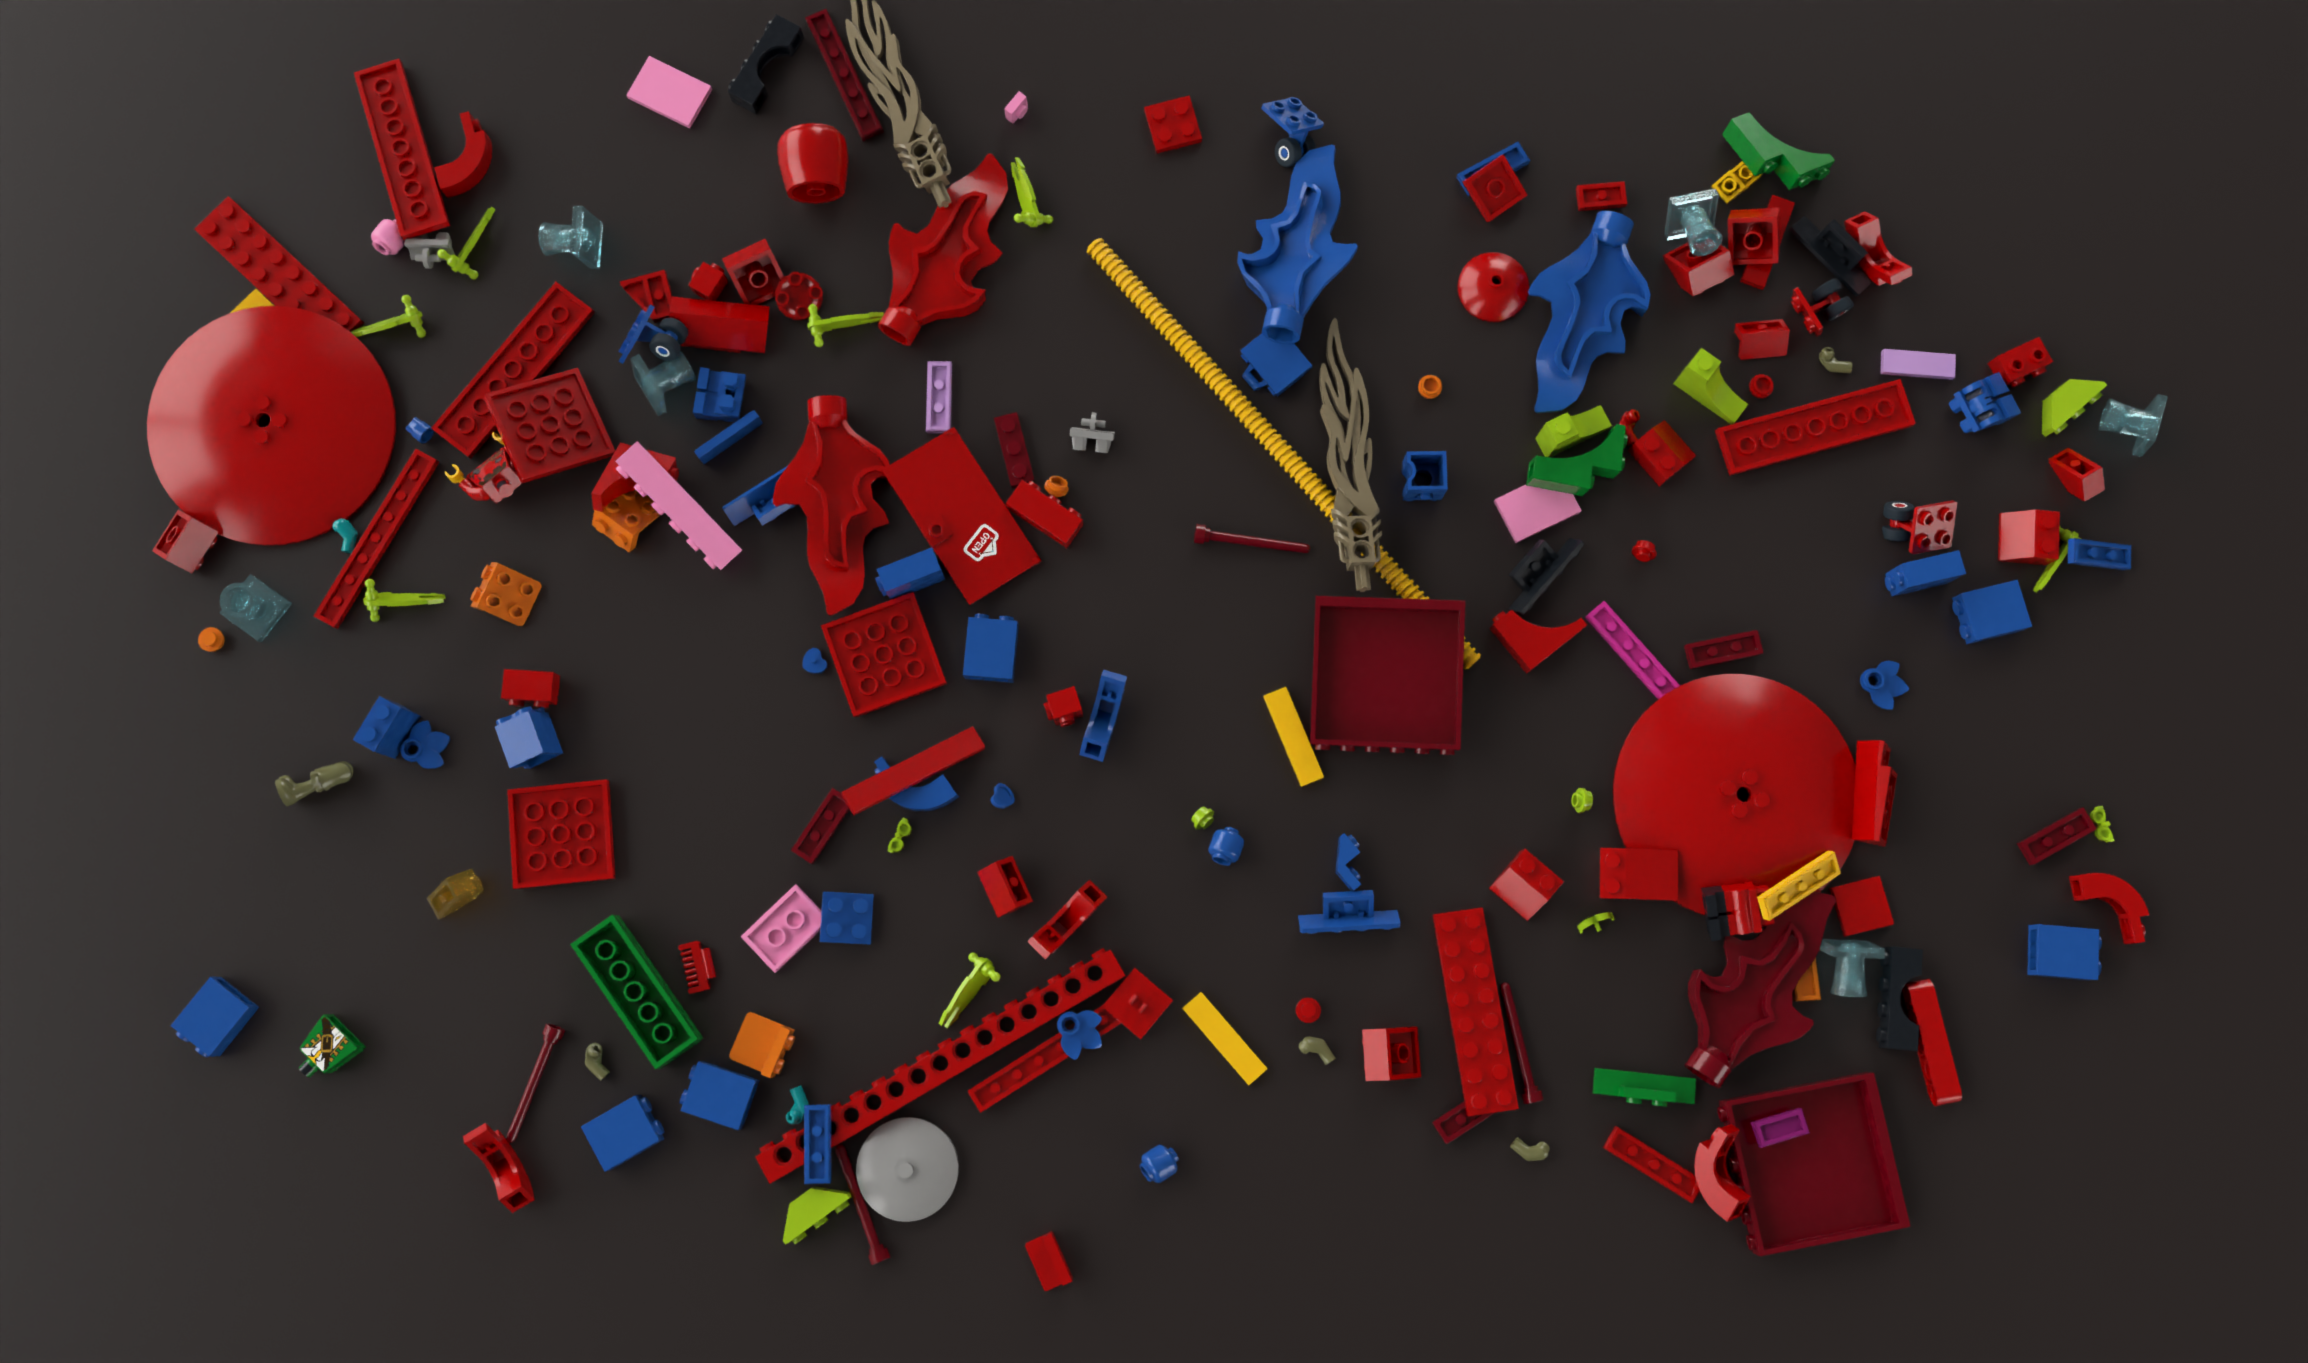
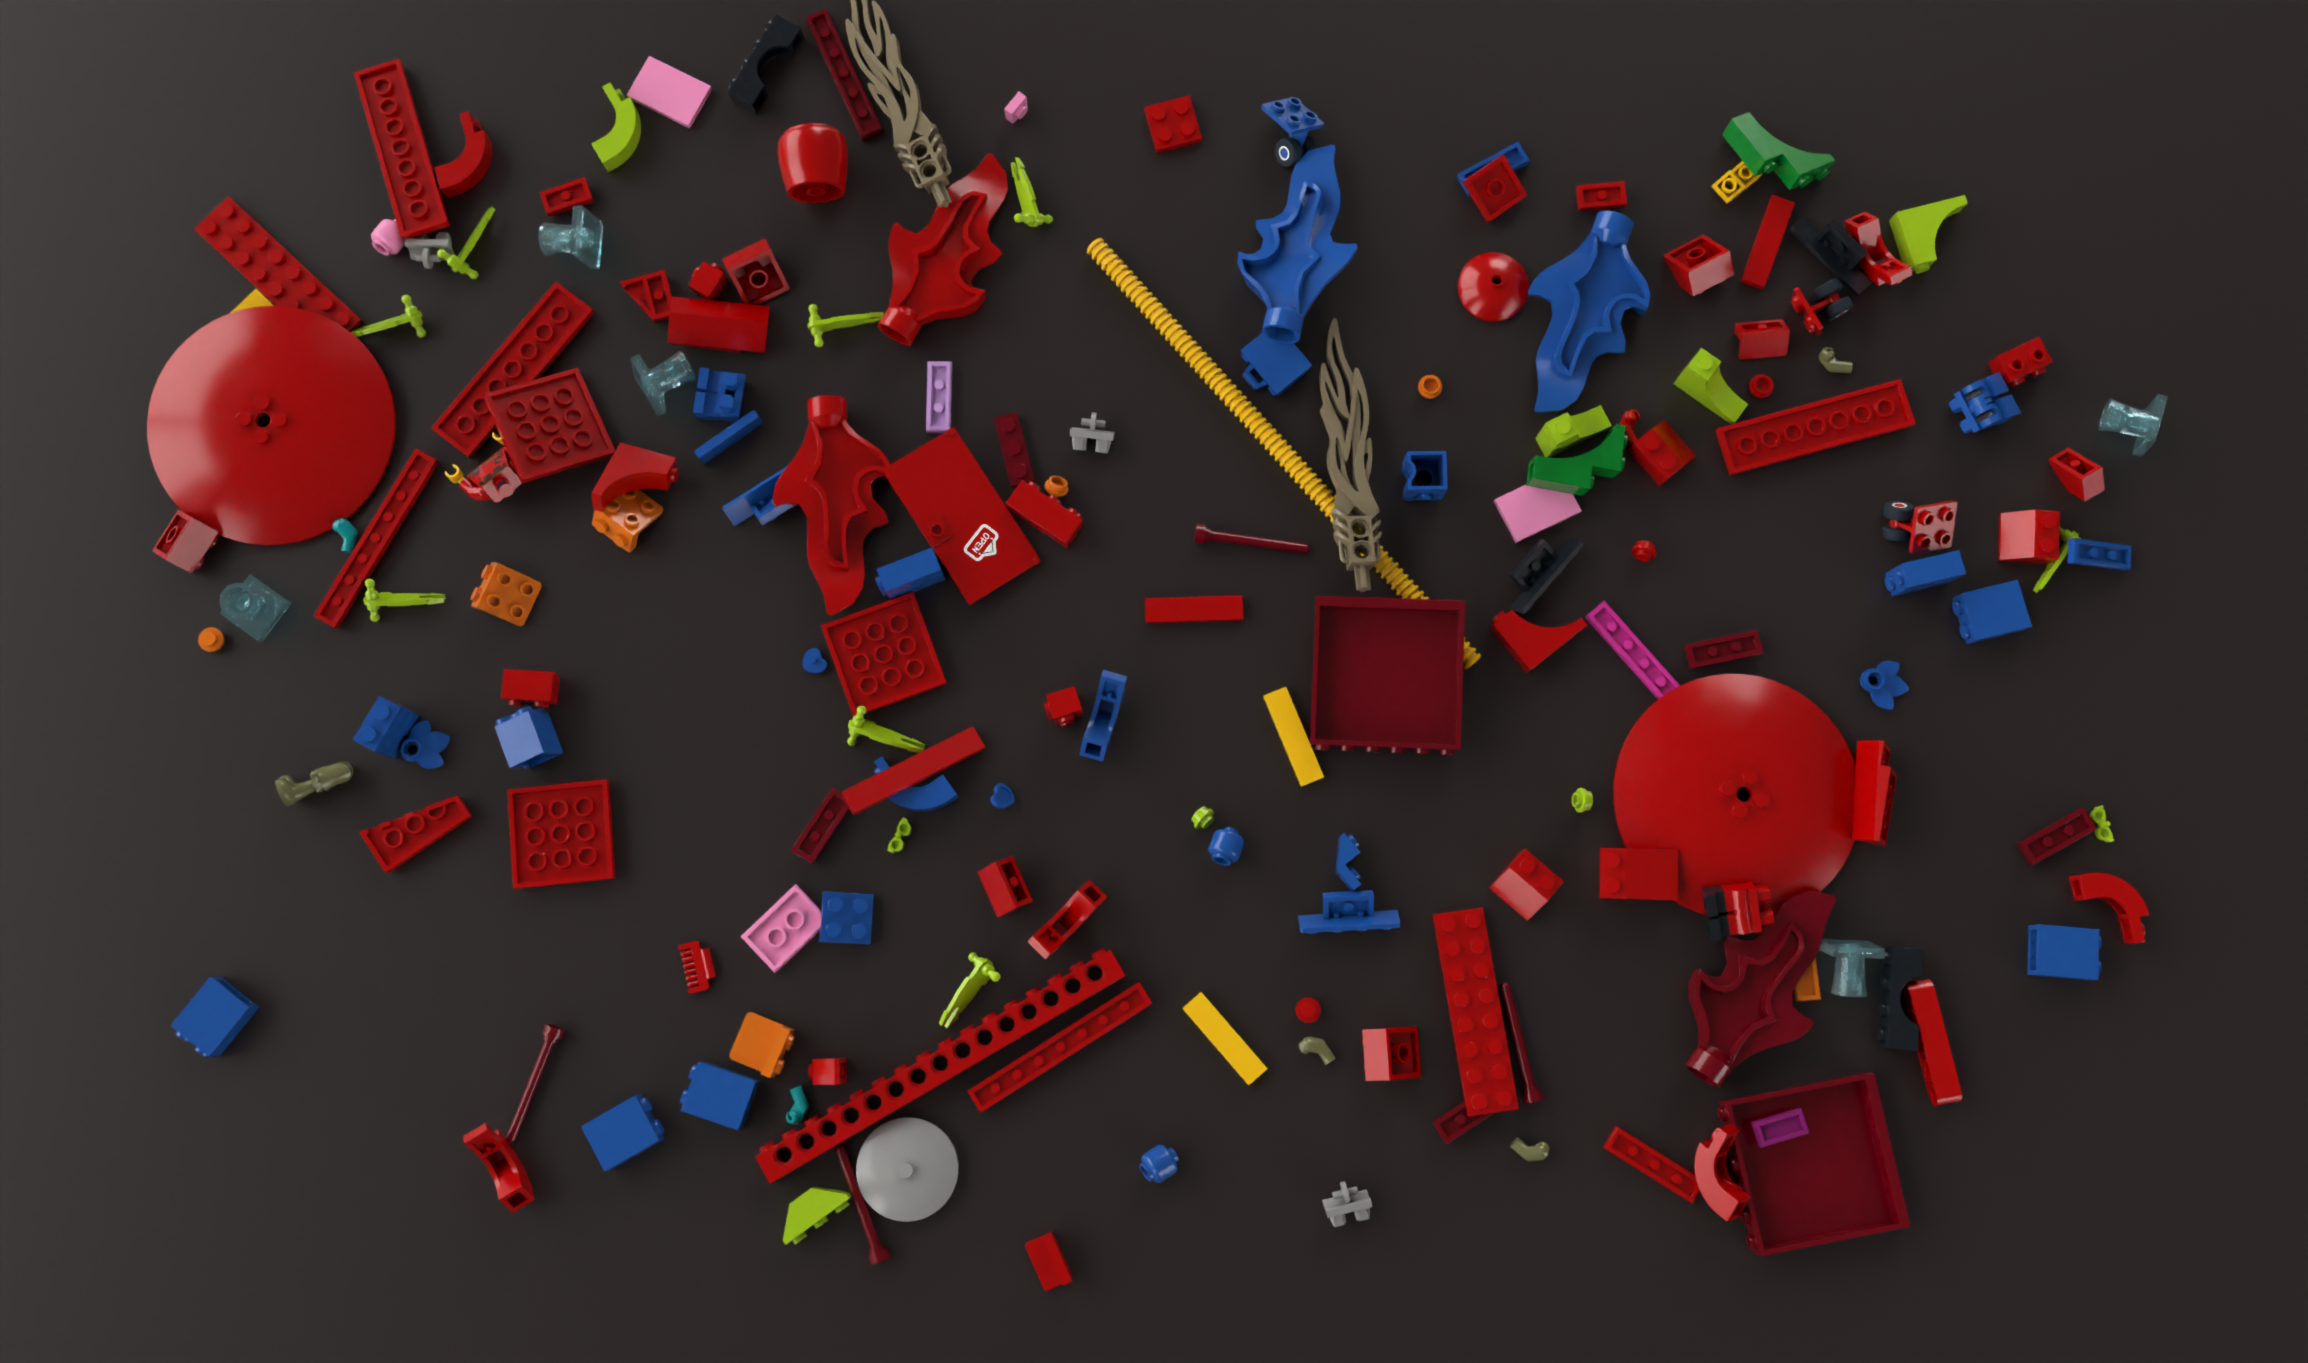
(329, 1046): torso -> none
(407, 836): none -> red wing
(420, 430): blue hose -> none
(455, 893): clear yellow slope -> none
(565, 196): none -> red plate
(593, 1061): olive arm -> none
(624, 137): none -> lime arch
(637, 991): green brick -> none
(663, 340): plate -> none
(682, 509): bright pink brick -> none
(796, 293): red dish -> none
(817, 1144): blue tile -> none
(828, 1071): none -> red slope
(859, 726): none -> lime piece
(991, 648): blue brick -> none
(1082, 1034): blue plate -> none
(1137, 1003): red piece -> none
(1194, 609): none -> red tile
(1347, 1201): none -> light grey hips
(1594, 920): lime piece -> none
(1646, 1086): green bracket -> none
(1694, 218): clear light blue plant -> none
(1754, 236): red slope -> none
(1798, 885): yellow tile -> none
(1862, 906): red tile -> none
(1917, 230): none -> lime arch
(1918, 364): lavender tile -> none
(2068, 403): lime slope -> none

